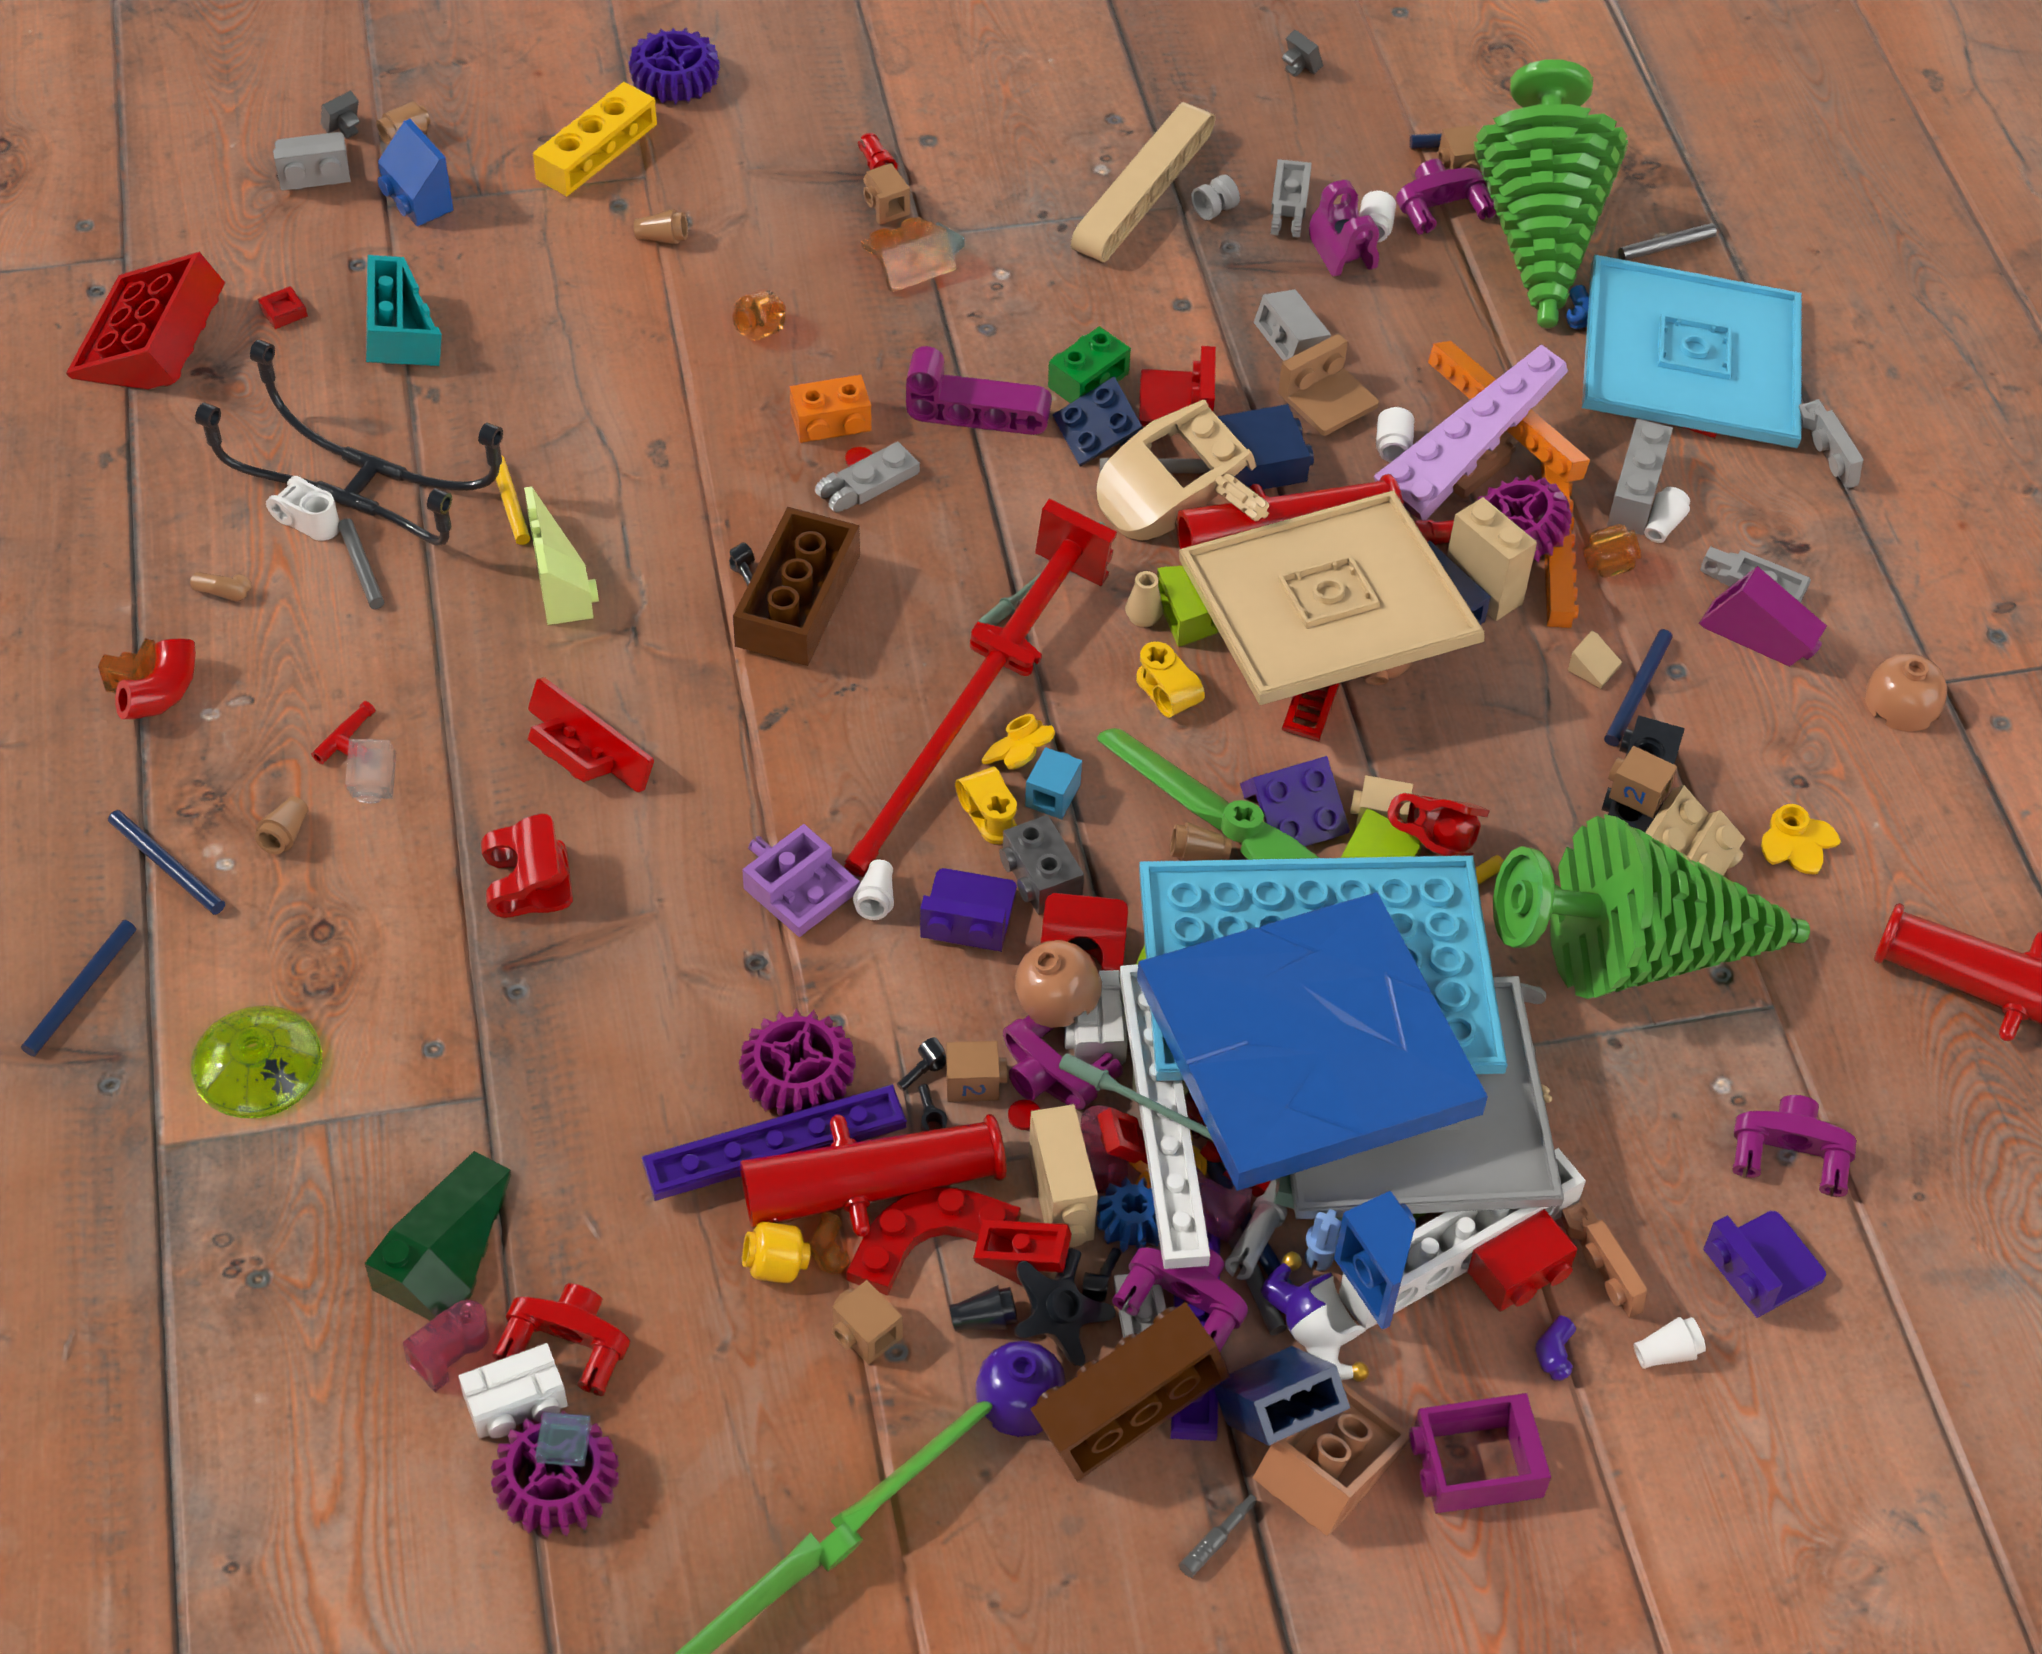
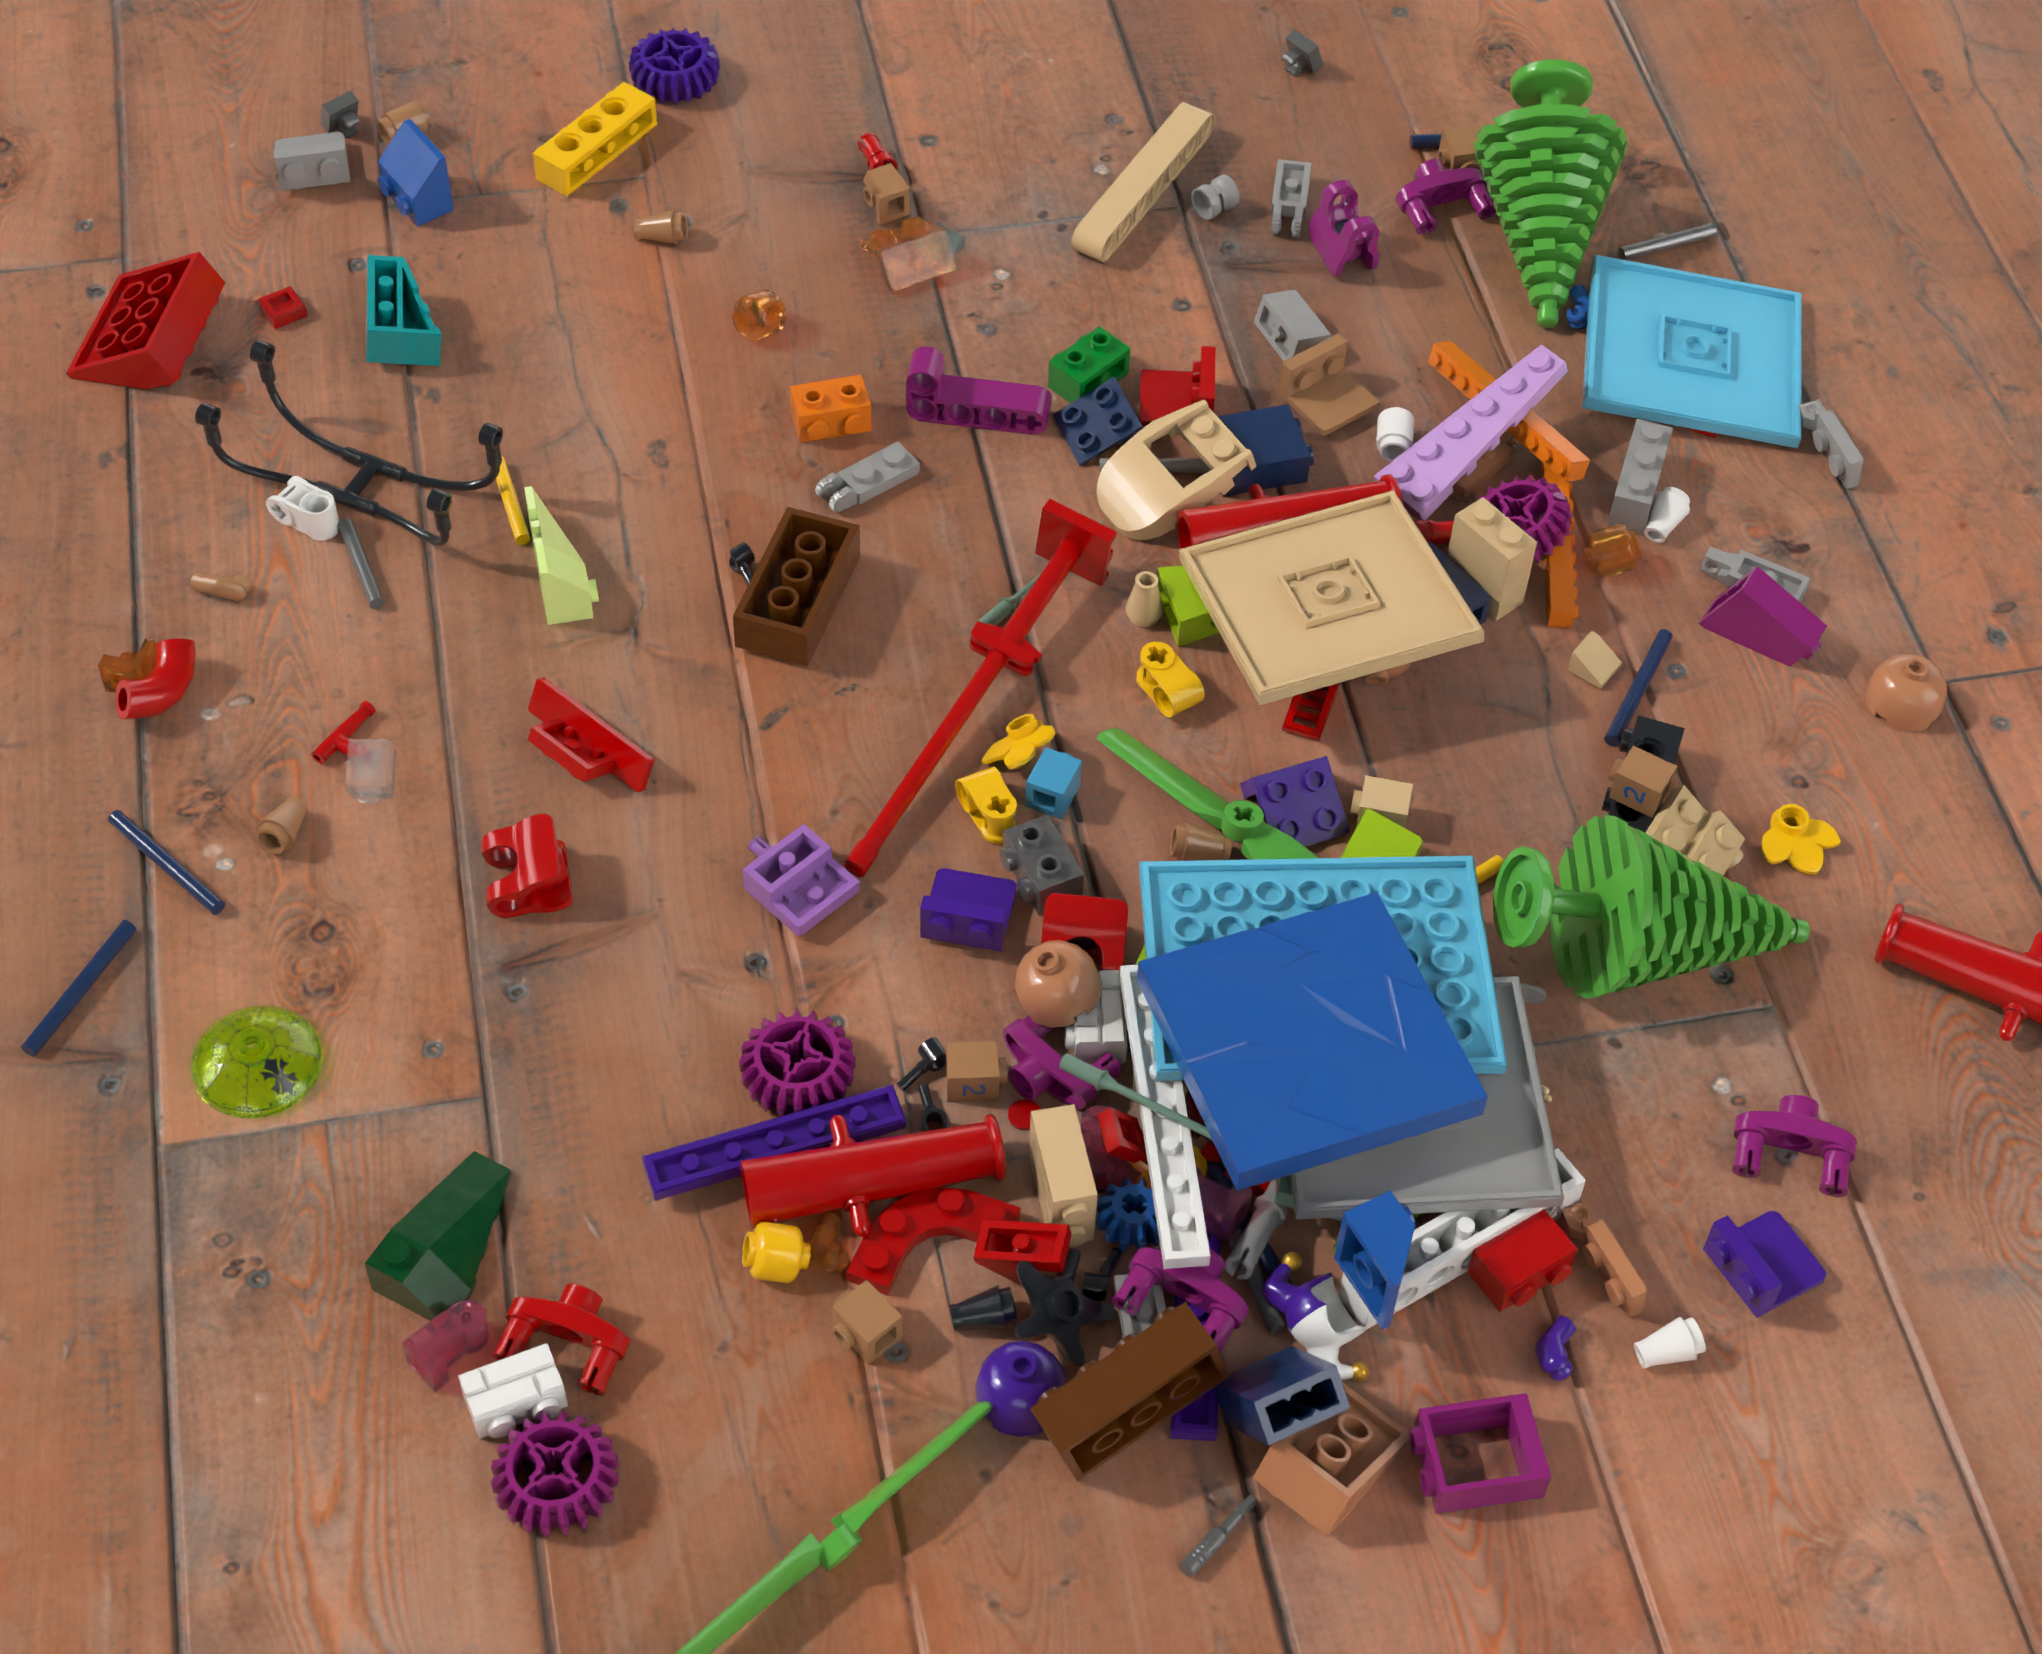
(563, 1439): clear light blue tile -> none
(856, 454): red piece -> none
(875, 893): white cone -> none
(1242, 497): tan axle -> none
(1322, 1240): light blue axle -> none
(1382, 209): white brick -> none
(1441, 824): red piece -> none

